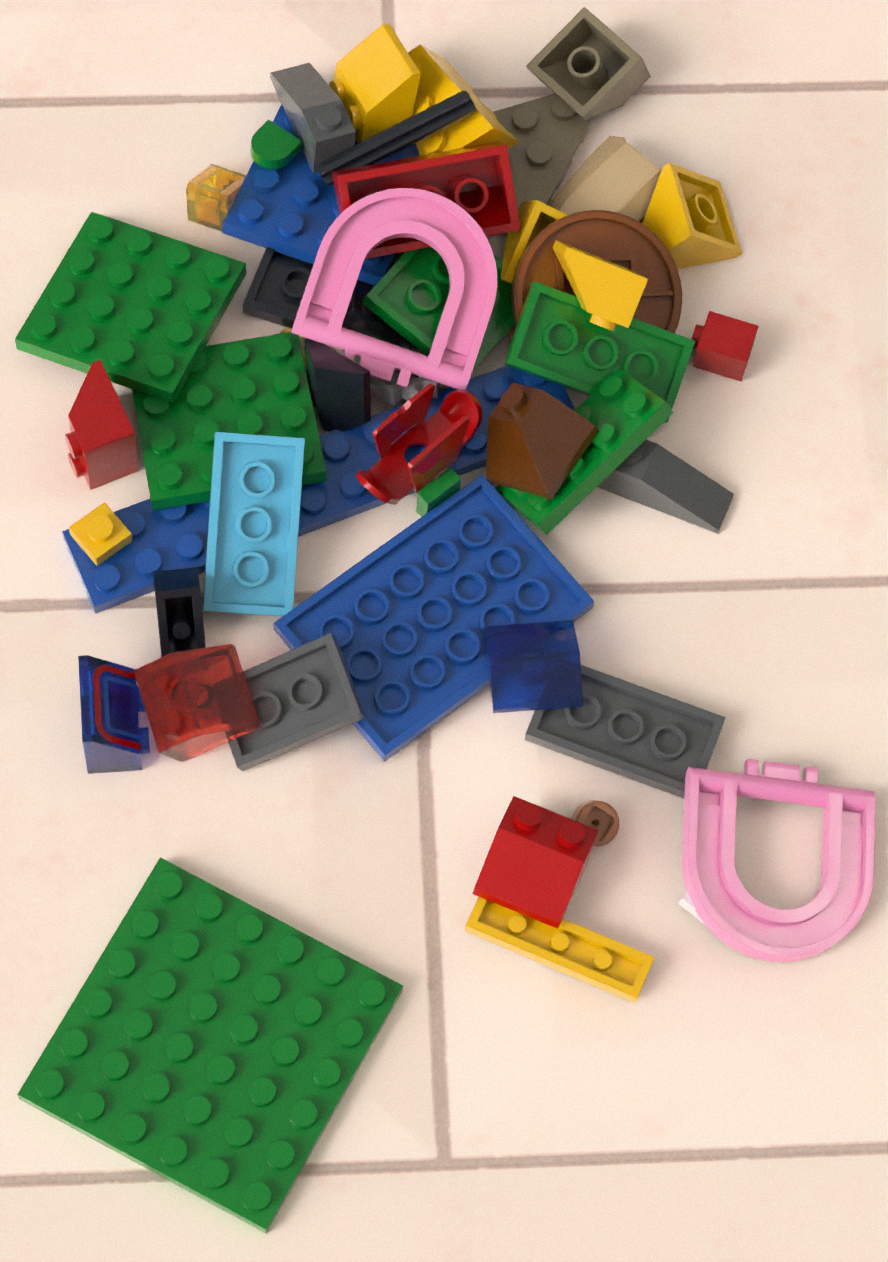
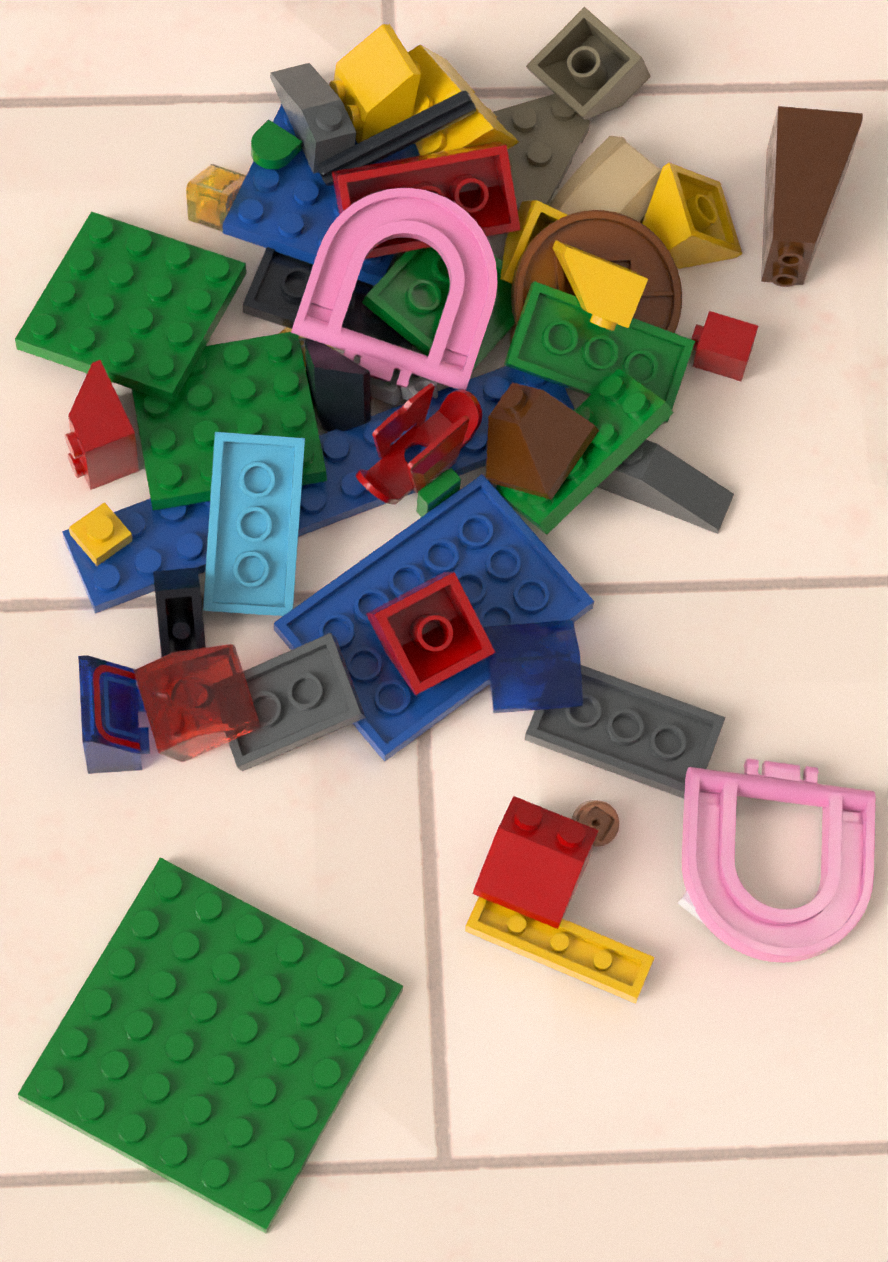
(431, 632): none -> red slope
(802, 179): none -> reddish brown slope

